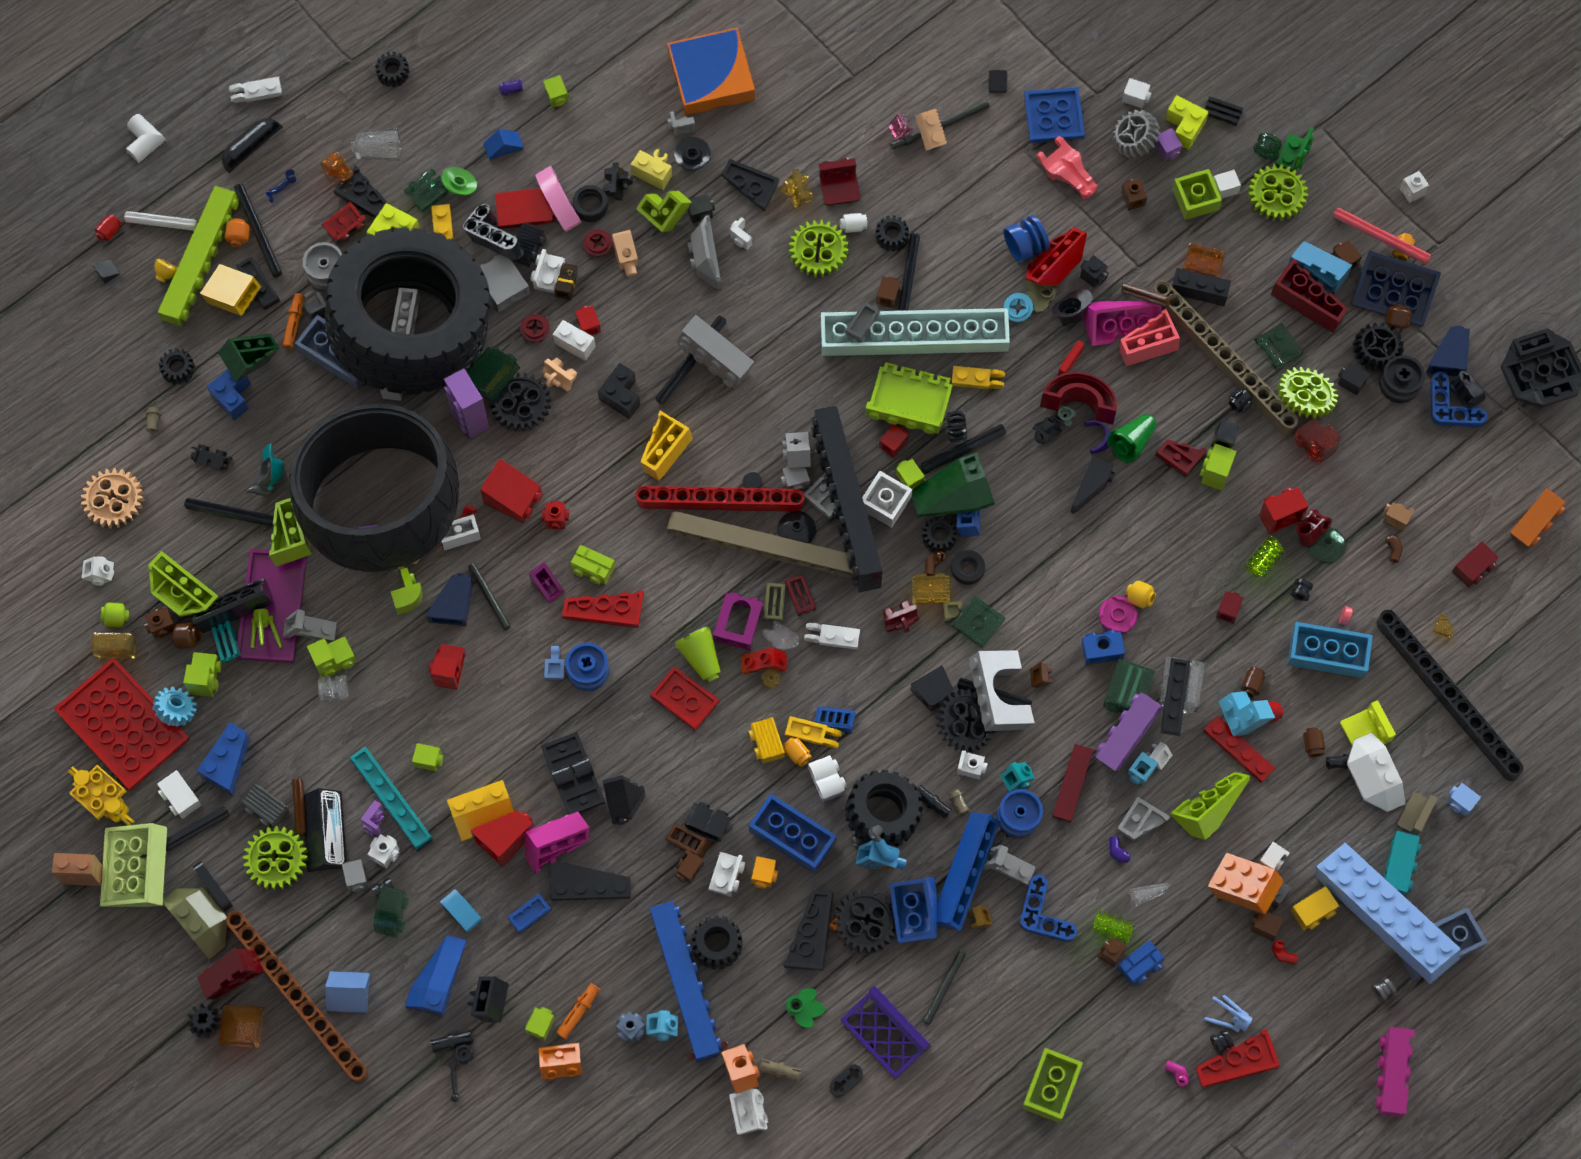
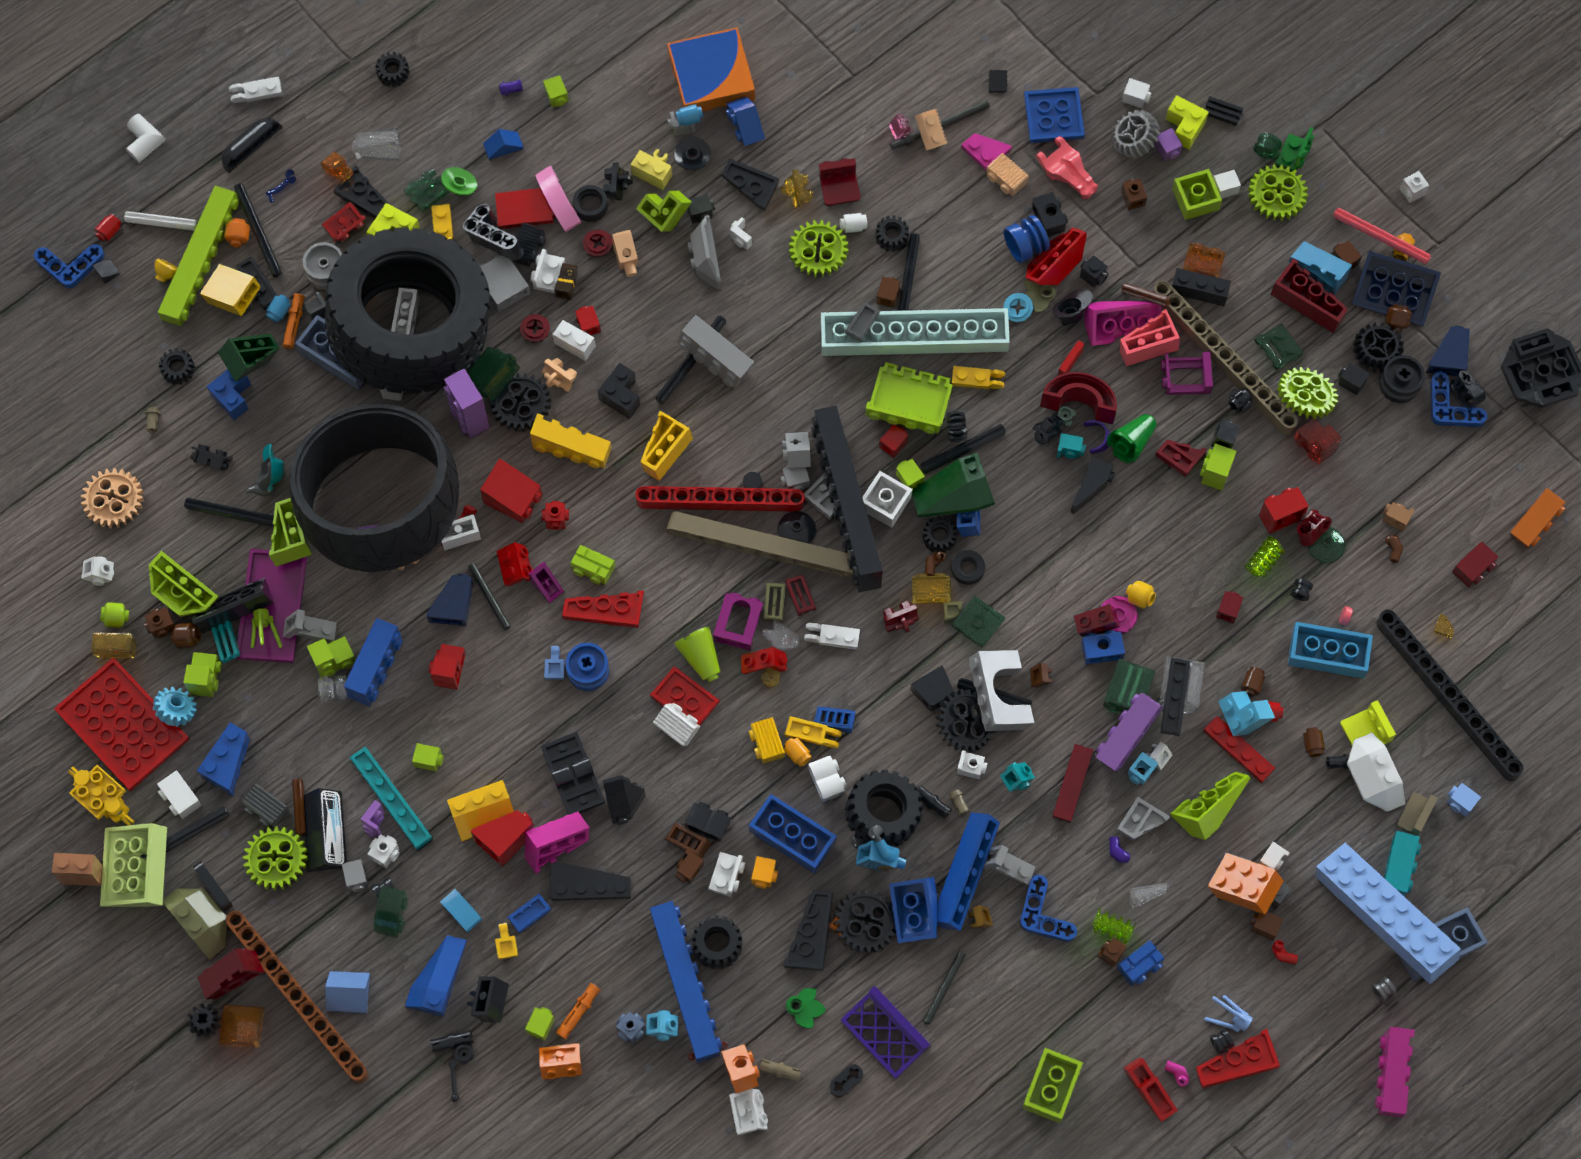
(67, 271): none -> blue beam
(278, 308): none -> dark azure brick
(373, 662): none -> blue brick
(408, 597): lime brick -> none
(506, 945): none -> yellow plate
(514, 563): none -> red bracket
(569, 443): none -> yellow wedge
(677, 724): none -> white brick
(689, 115): none -> dark azure brick
(745, 117): none -> blue brick
(984, 149): none -> dark pink wing
(1007, 175): none -> light nougat brick
(1019, 813): blue wheel -> none
(1049, 204): none -> black brick
(1070, 446): none -> teal brick
(1096, 620): none -> dark red brick
(1150, 1089): none -> red slope
(1202, 362): none -> magenta panel
(1315, 908): yellow brick -> none

